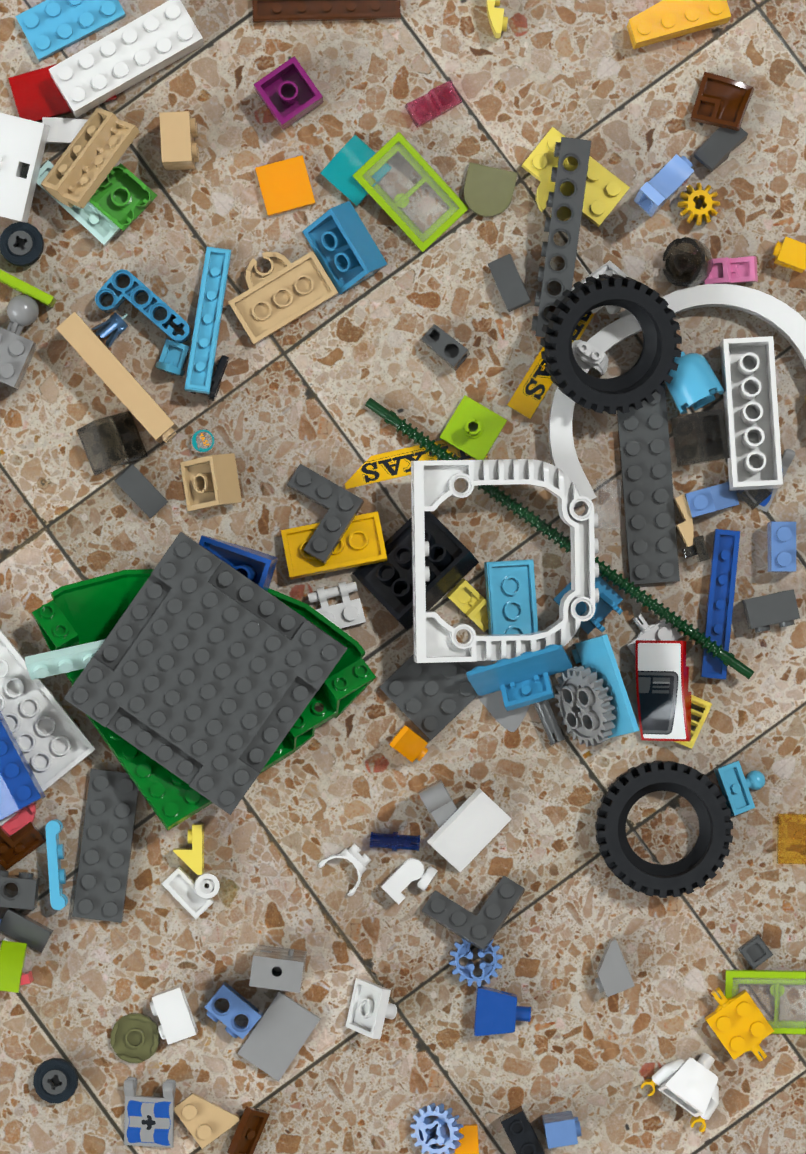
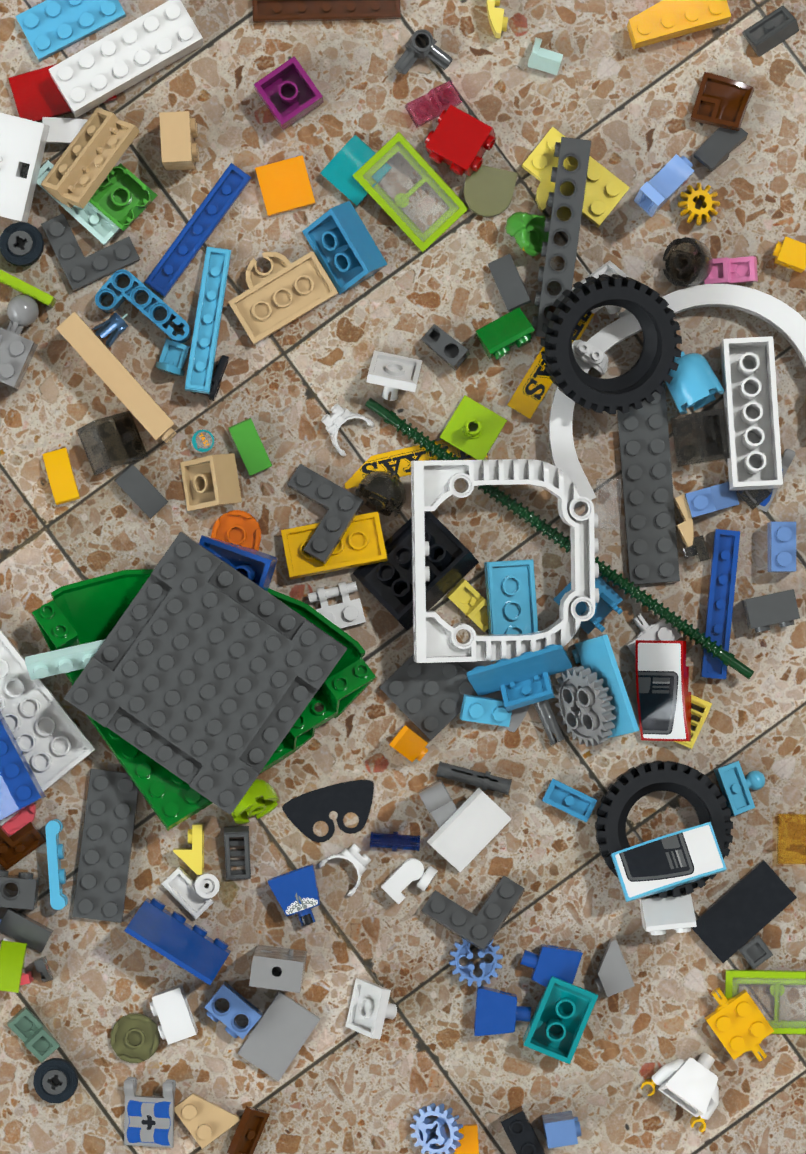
(33, 1034): none -> sand green slope
(43, 968): none -> dark grey tile
(61, 476): none -> yellow slope
(86, 270): none -> dark grey plate
(178, 940): none -> blue slope
(198, 230): none -> blue tile
(237, 831): none -> dark grey slope
(238, 528): none -> orange tile
(250, 446): none -> bright green slope
(257, 801): none -> lime cylinder
(297, 893): none -> blue torso
(336, 419): none -> white helmet
(341, 798): none -> black piece
(383, 492): none -> clear smoke cylinder
(394, 373): none -> white tile
(414, 52): none -> dark grey axle
(459, 141): none -> red brick
(474, 778): none -> dark grey pin
(485, 710): none -> medium azure plate
(505, 333): none -> green slope
(527, 231): none -> bright green hair
(544, 59): none -> light aqua tile
(552, 961): none -> blue torso
(559, 1019): none -> teal slope
(569, 800): none -> dark azure plate
(667, 913): none -> white slope
(668, 861): none -> slope
(743, 911): none -> black tile
(771, 31): none -> dark grey slope

